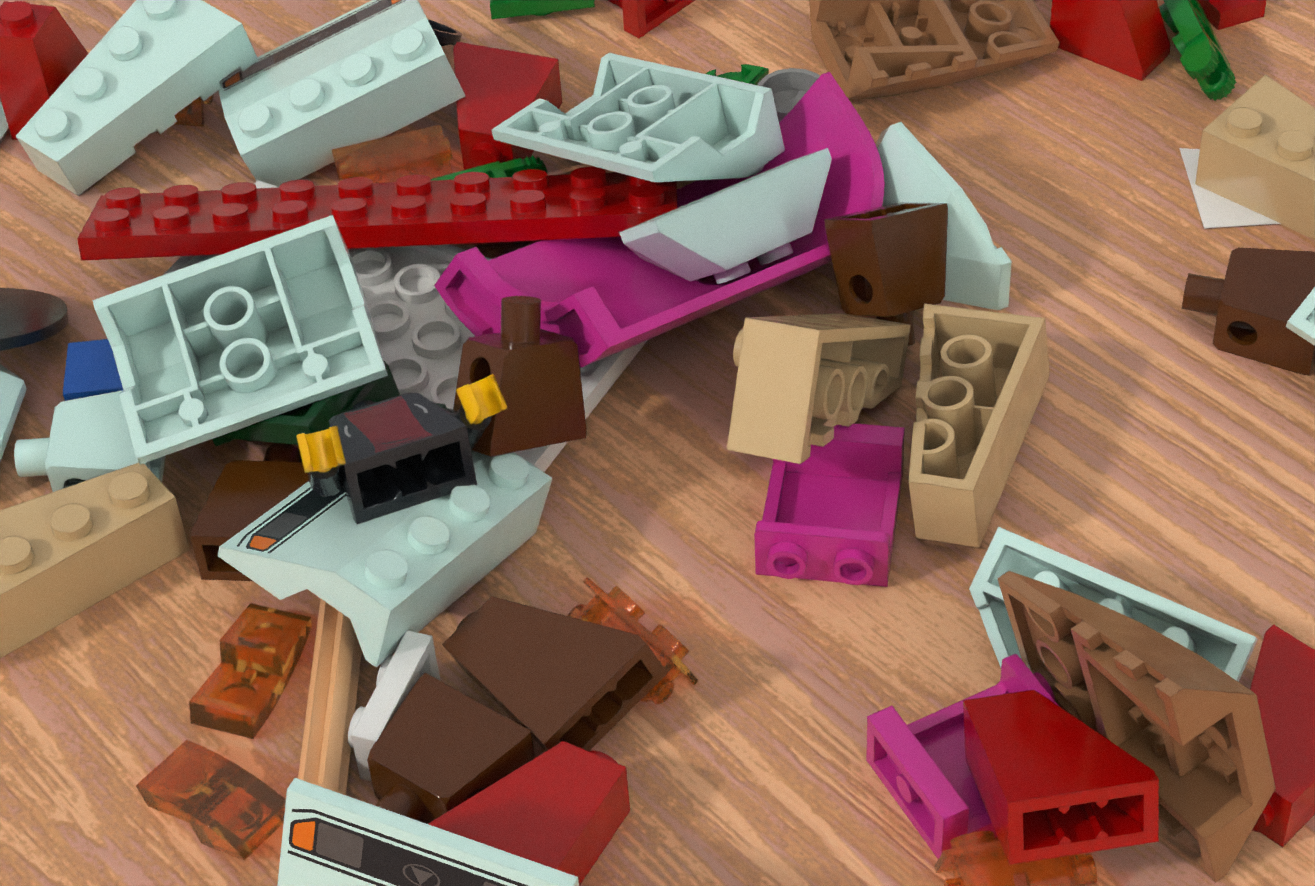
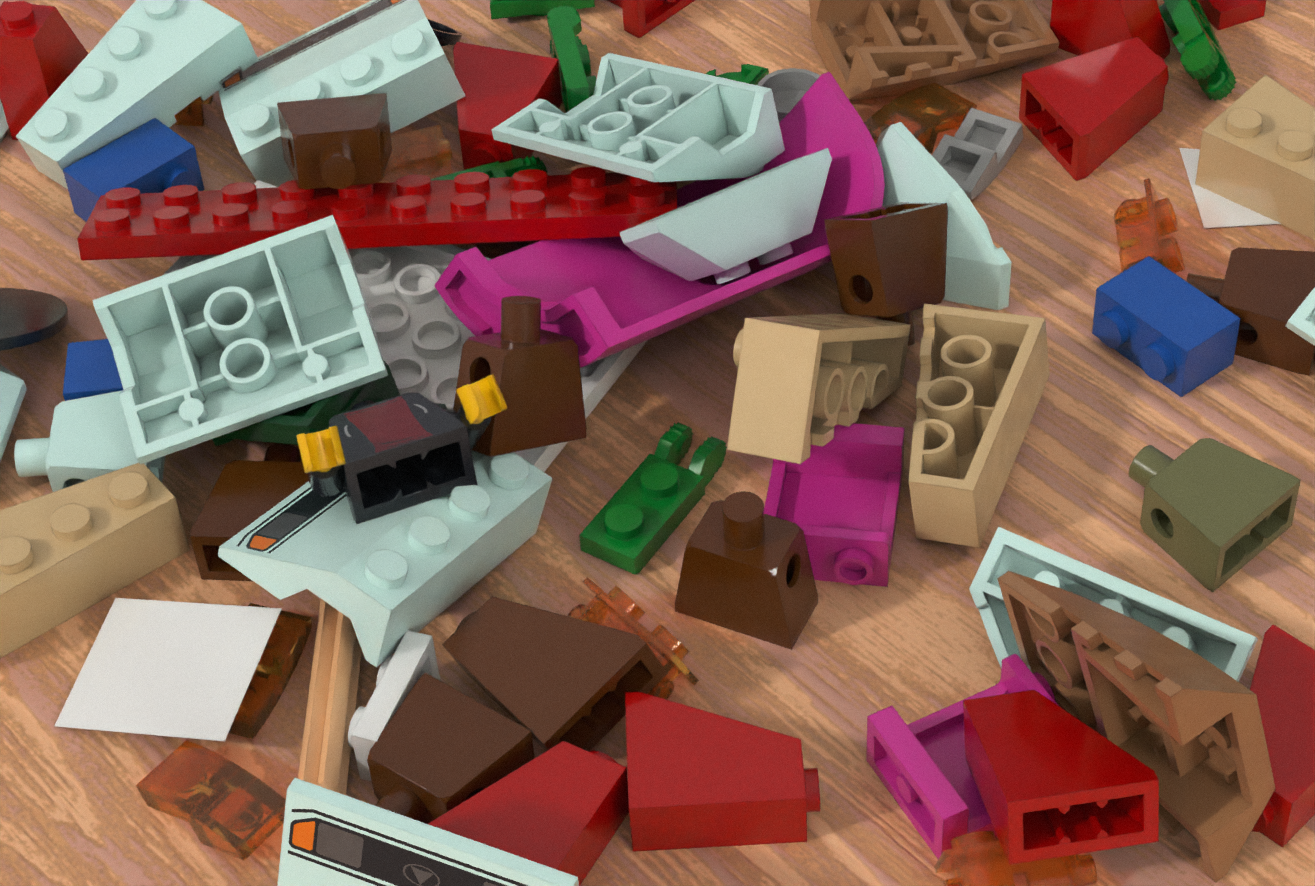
(142, 159): none -> blue brick
(169, 668): none -> white sticker
(336, 140): none -> reddish brown torso
(573, 57): none -> green hinge
(652, 501): none -> green hinge
(712, 779): none -> red slope
(748, 572): none -> reddish brown torso
(923, 113): none -> clear orange slope
(978, 150): none -> light grey slope
(1093, 102): none -> red slope
(1145, 231): none -> clear orange hinge
(1165, 326): none -> blue brick
(1213, 506): none -> olive torso

